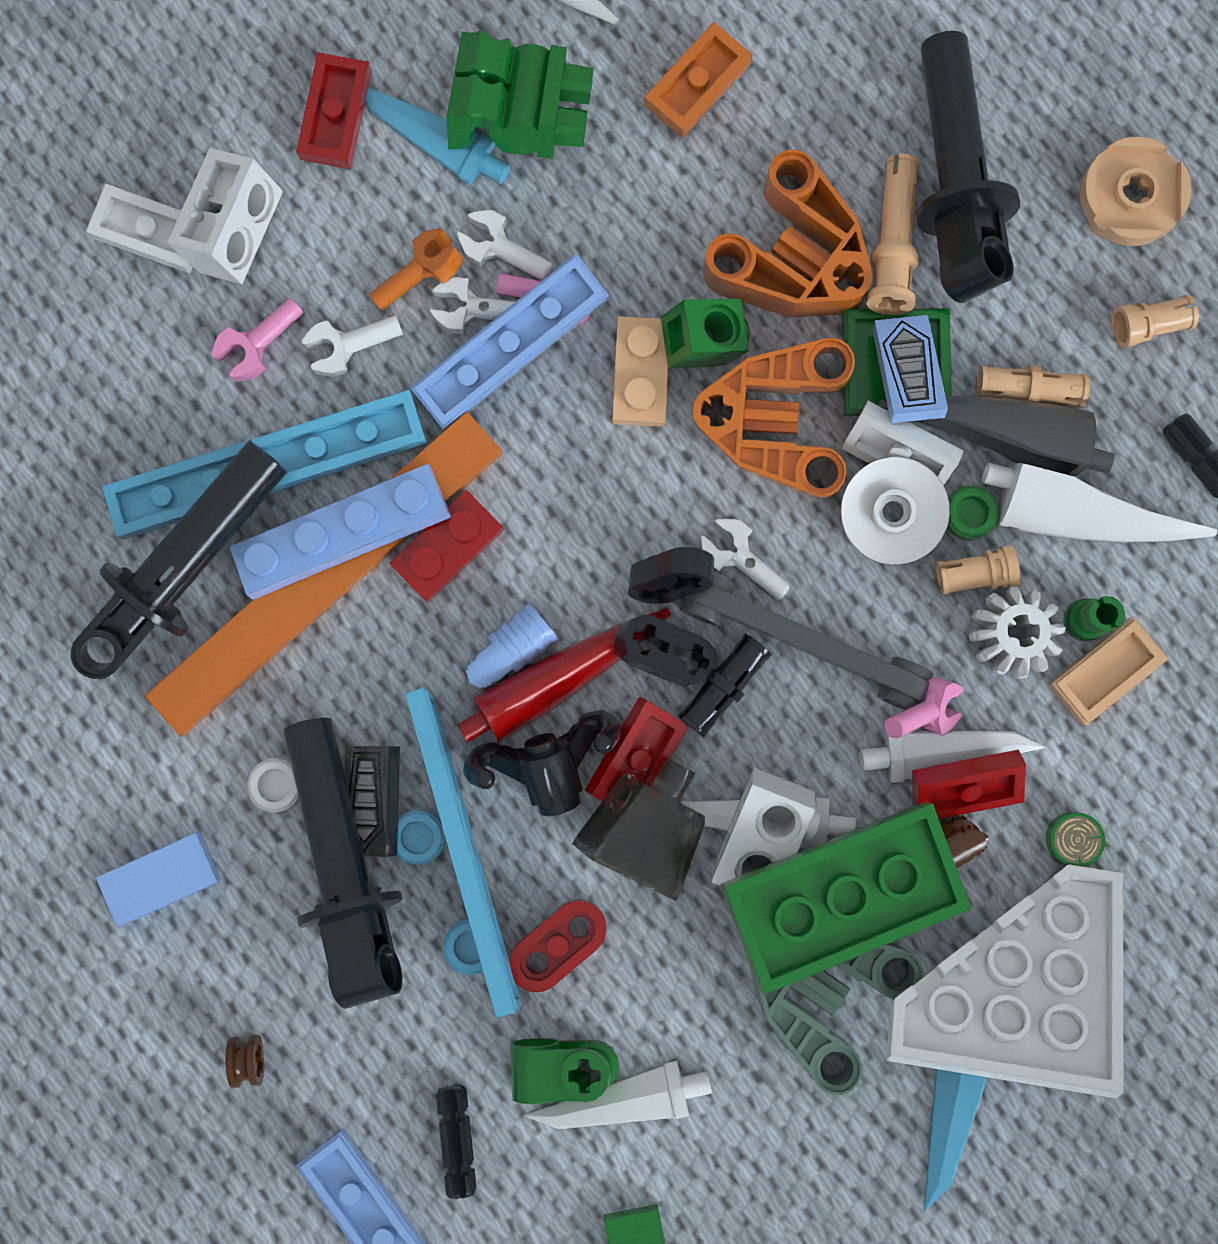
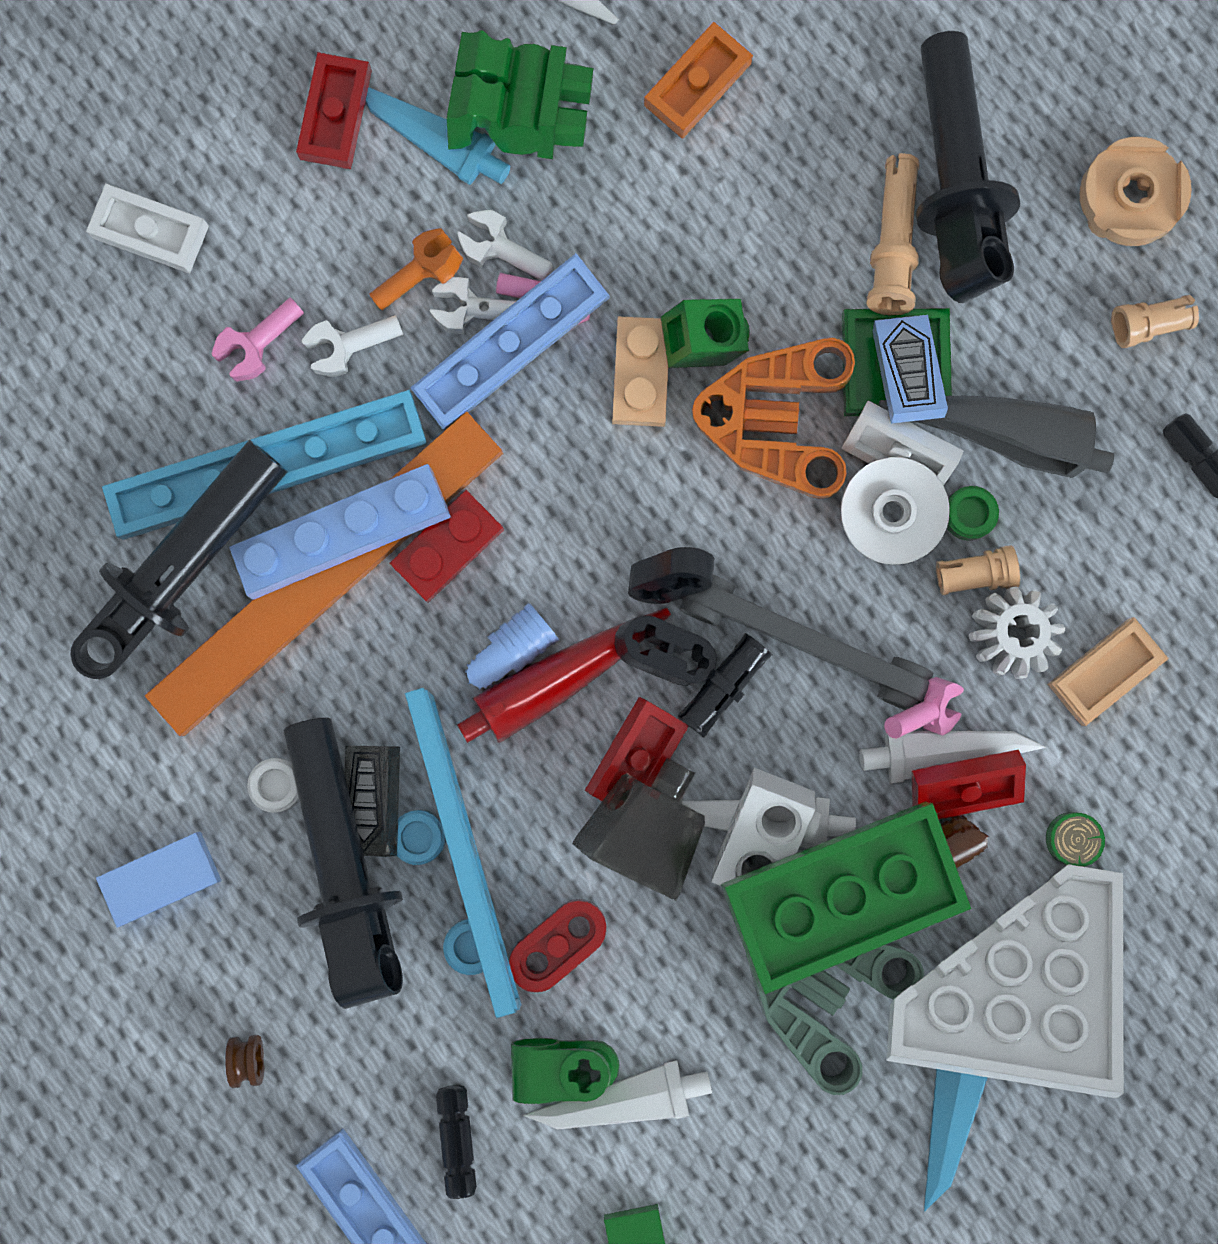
(225, 216): white brick -> none
(546, 762): black piece -> none
(745, 559): white bar -> none
(820, 215): orange connector -> none
(1033, 385): light nougat pin -> none
(1069, 508): white piece -> none
(1092, 618): green pin -> none

